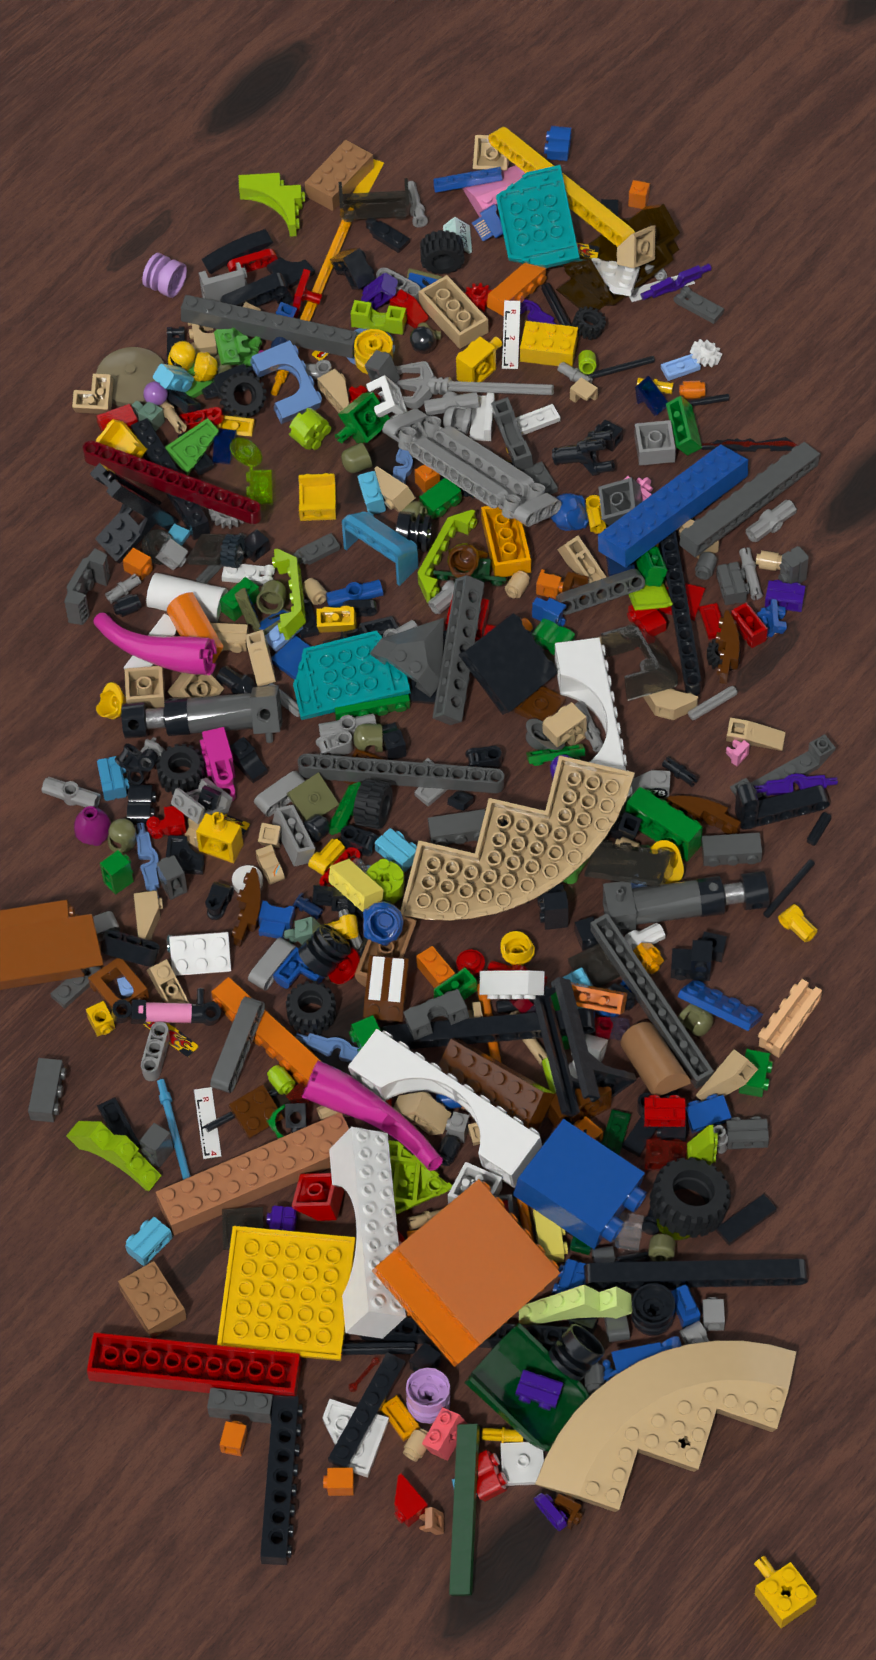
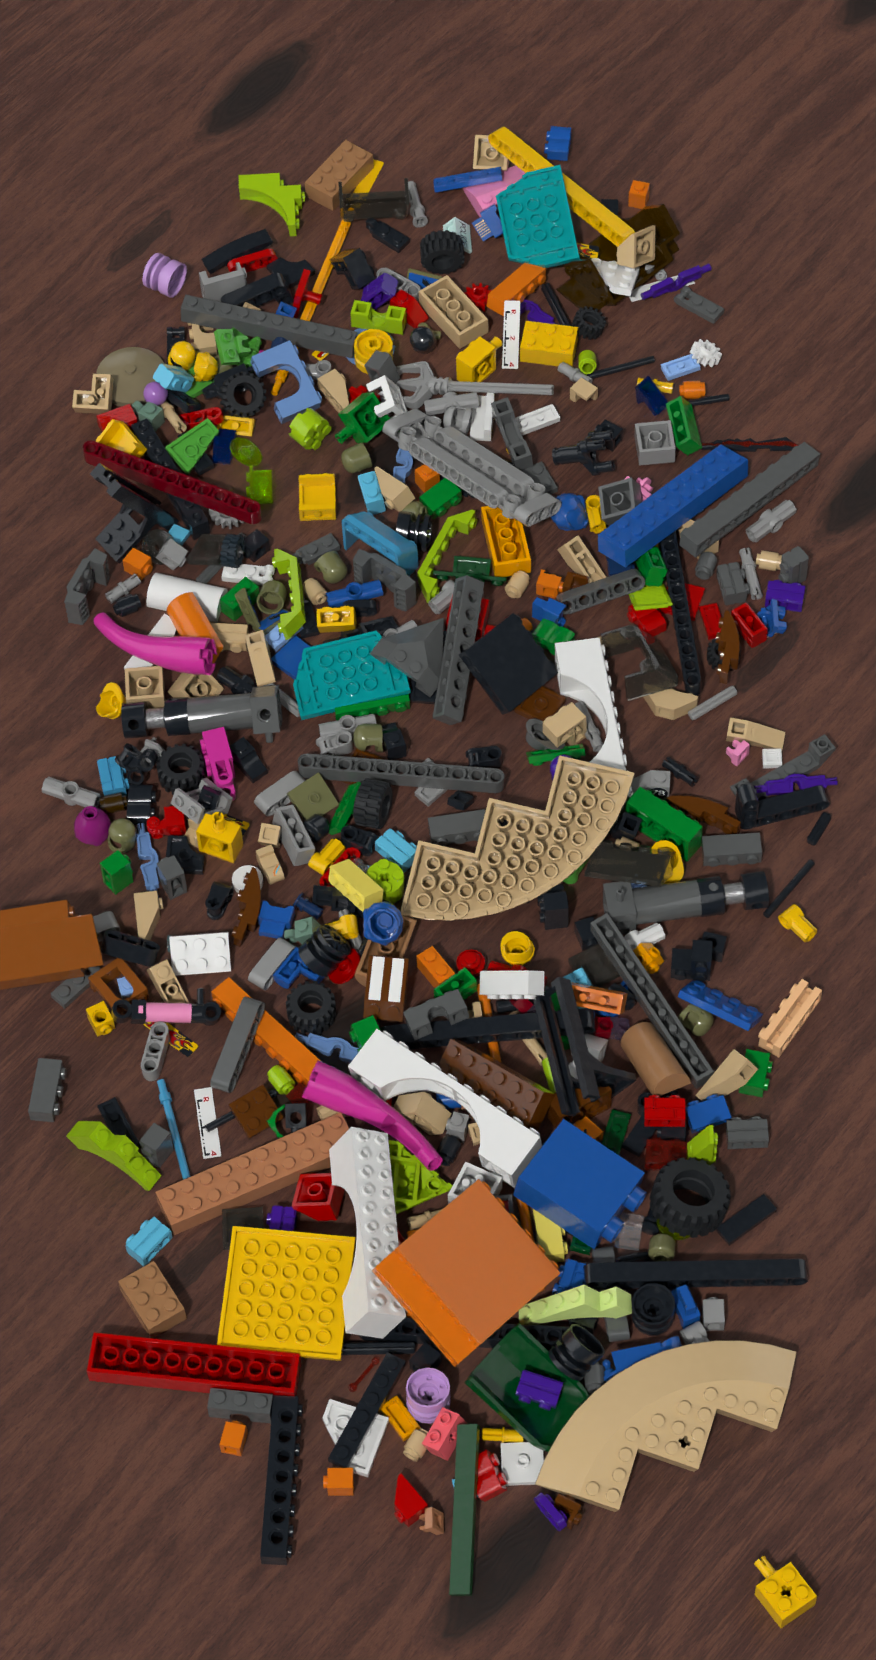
(113, 803): none -> dark brown brick
(332, 567): none -> olive helmet
(373, 566): none -> dark grey plate
(465, 558): reddish brown piece -> none
(722, 1139): light grey pin -> none
(771, 758): none -> white tile

